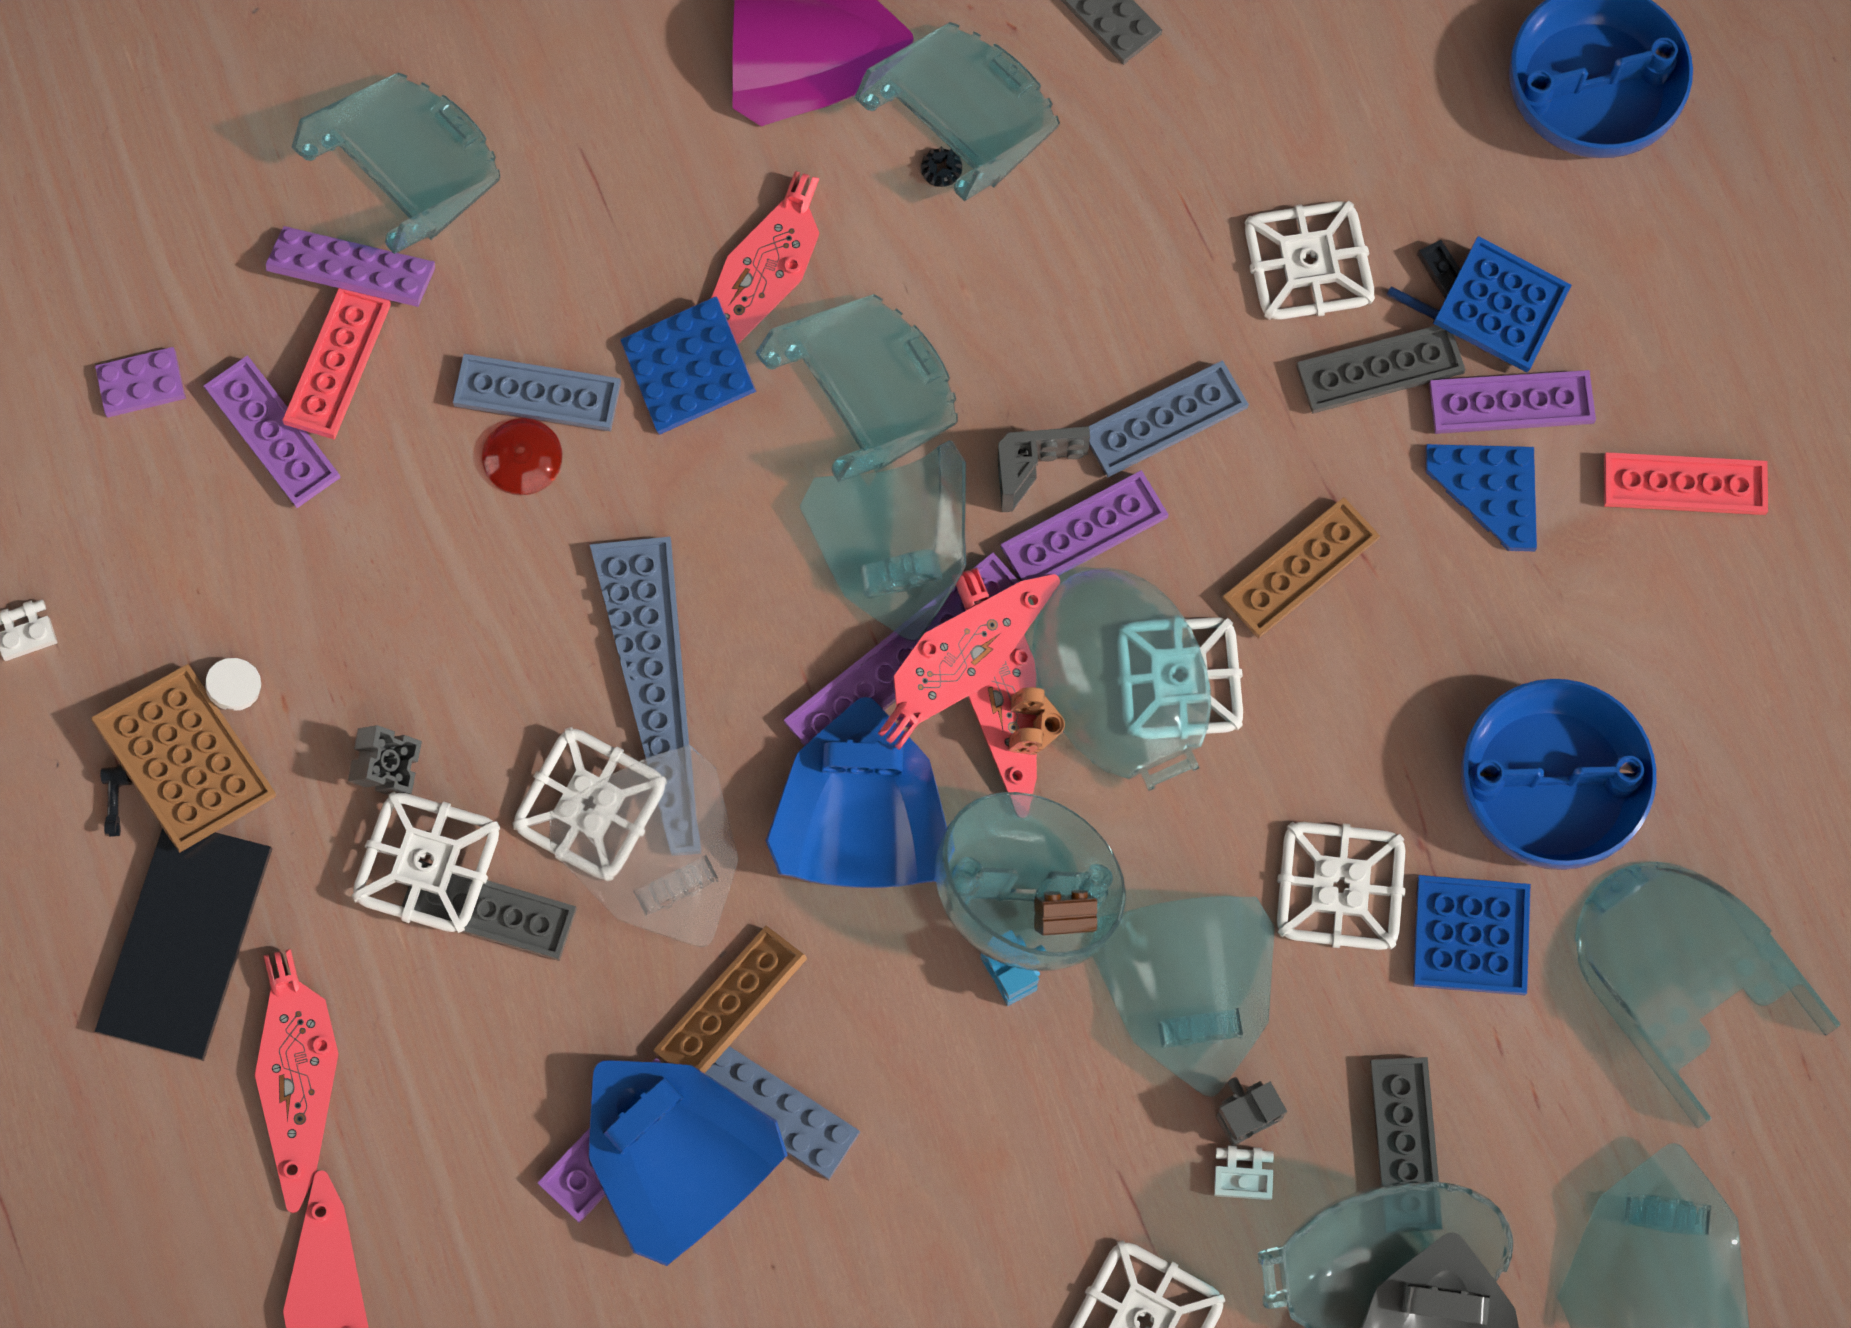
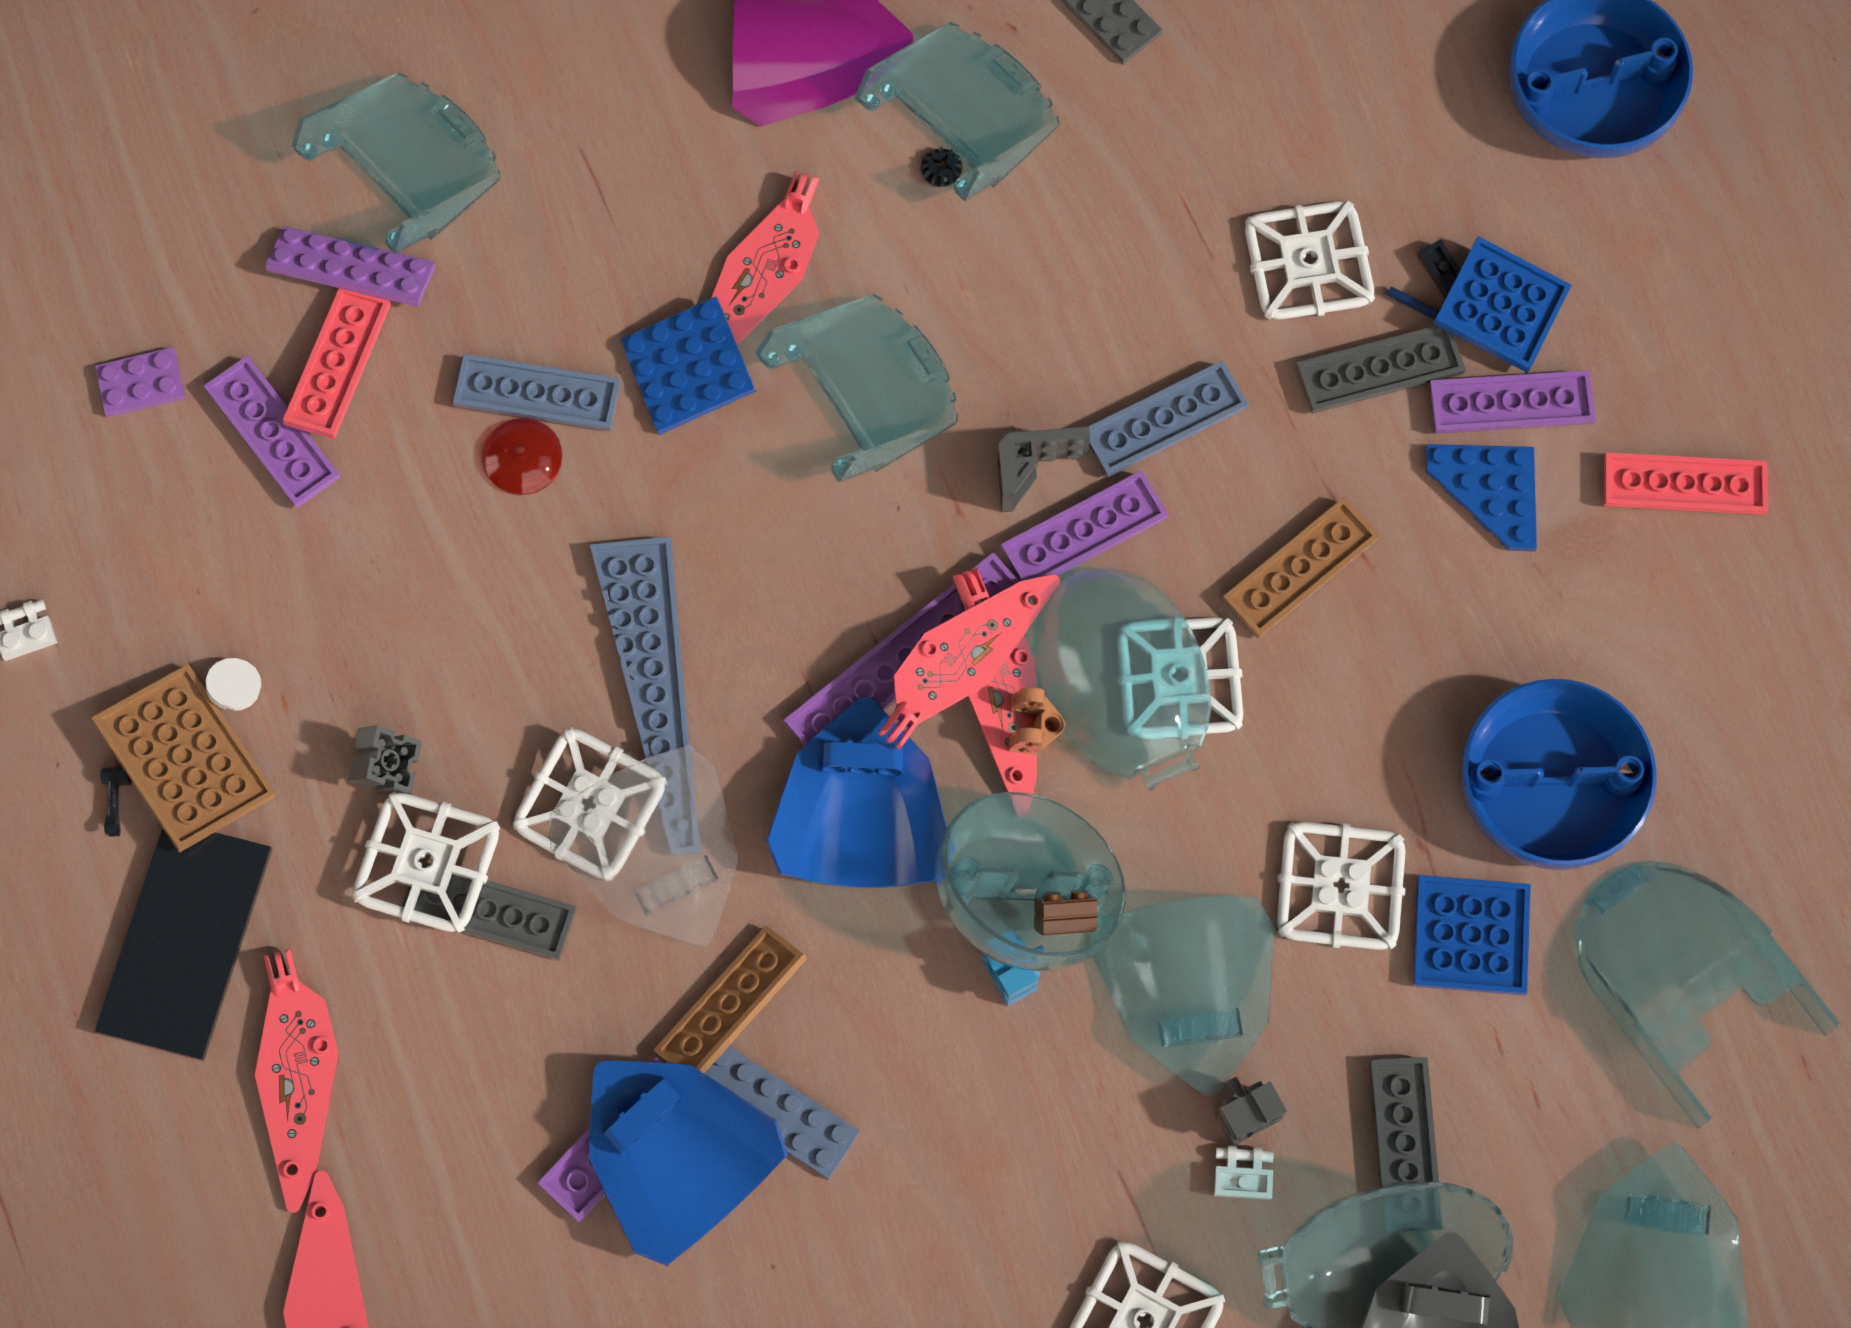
(894, 537): clear light blue windscreen -> none

